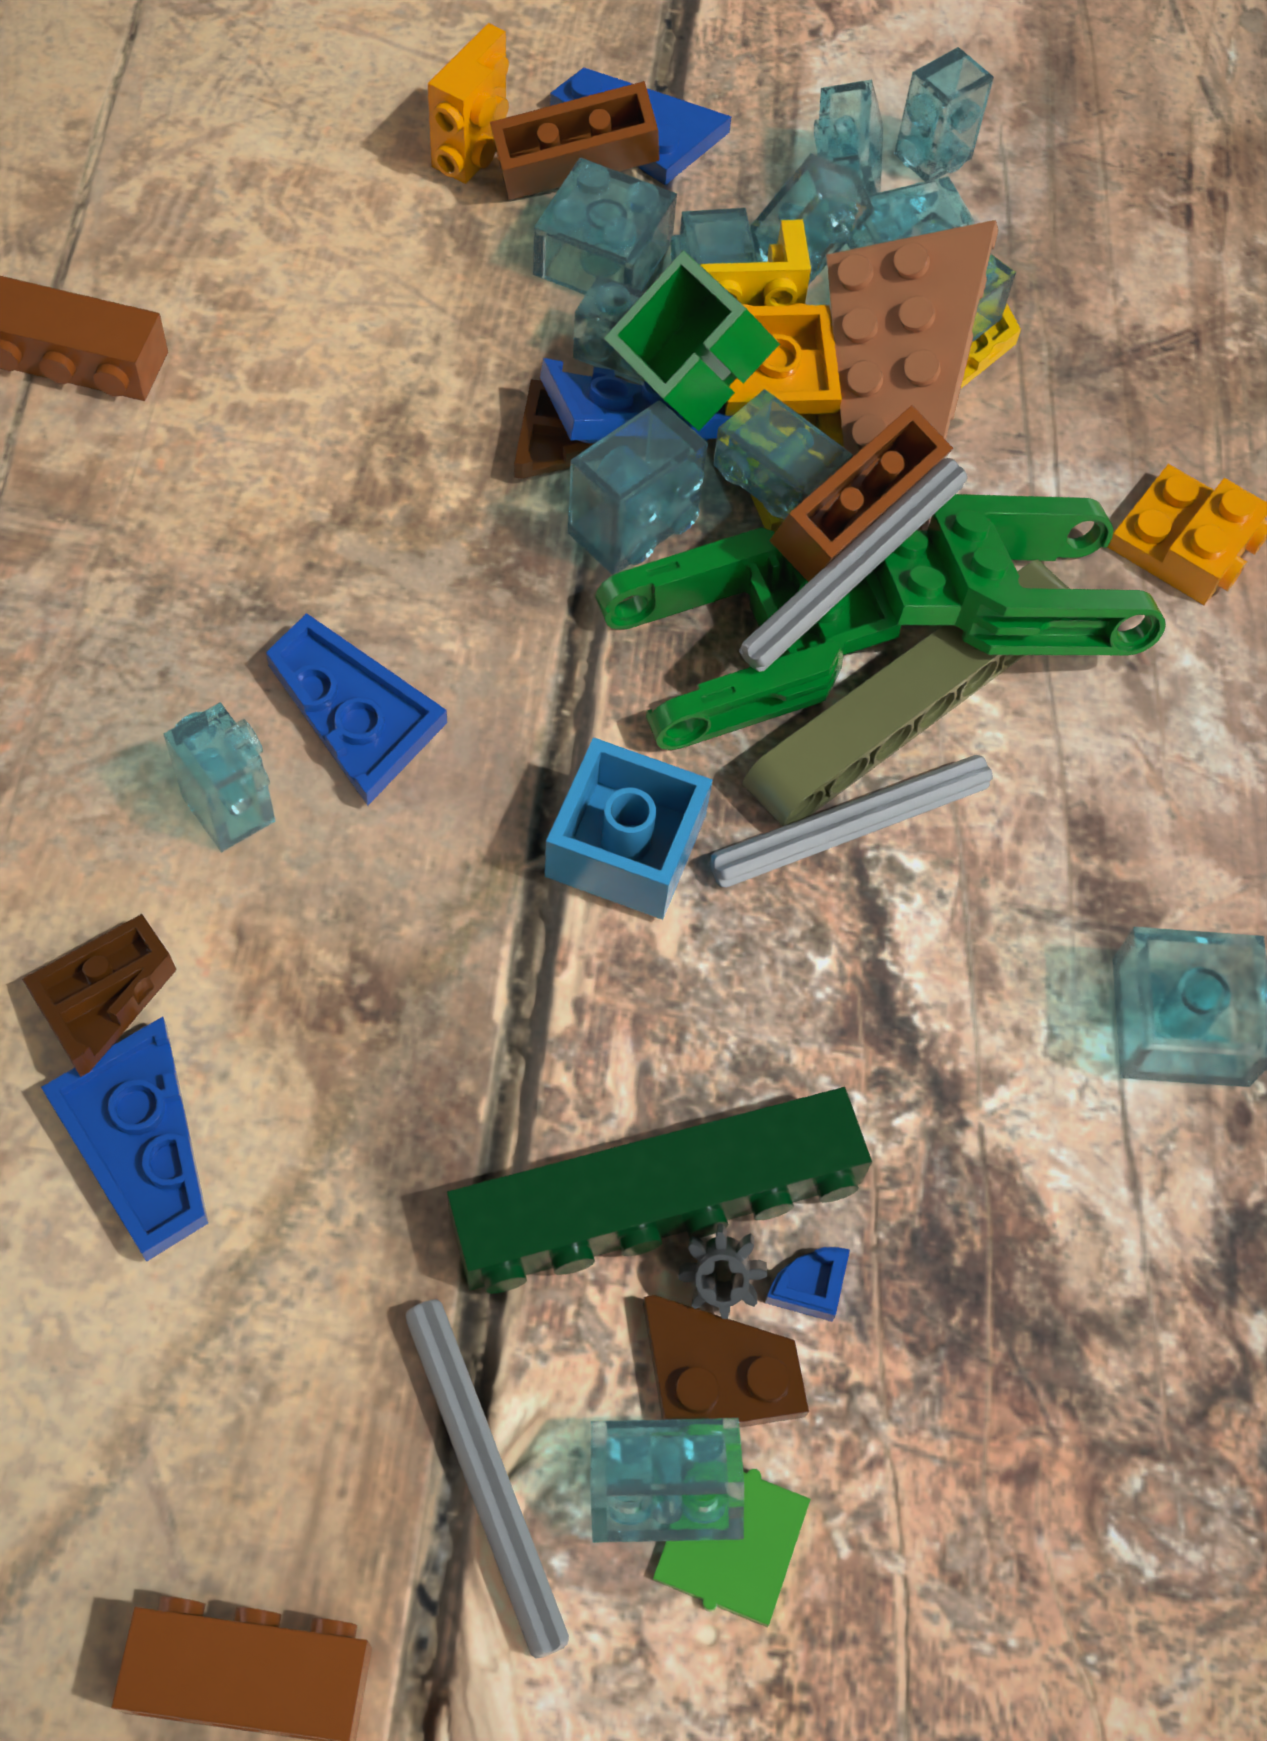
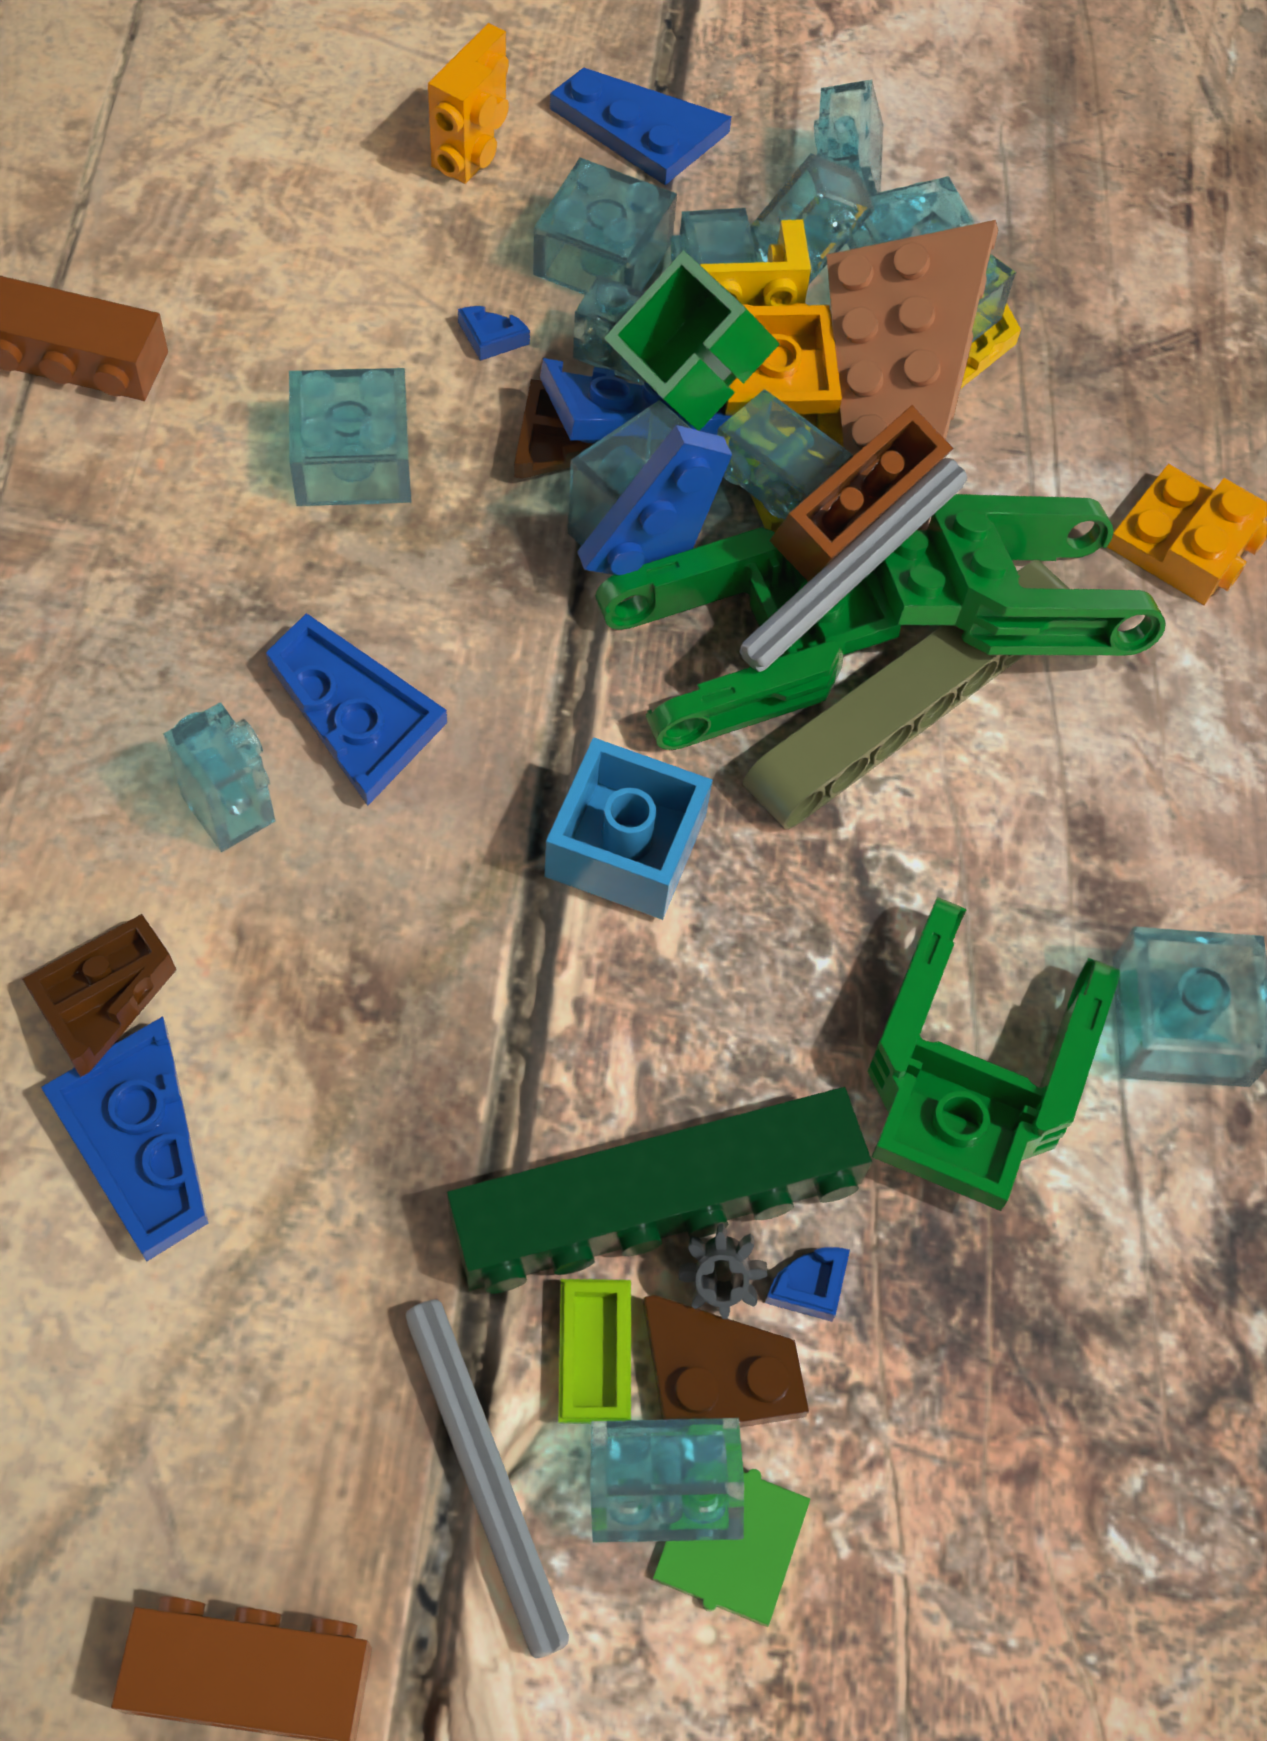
(349, 436): none -> clear light blue brick
(492, 333): none -> blue tile
(544, 144): dark orange brick -> none
(594, 1351): none -> lime tile
(661, 506): none -> blue wing
(850, 821): light grey axle -> none
(943, 115): clear light blue brick -> none
(964, 1116): none -> green plate

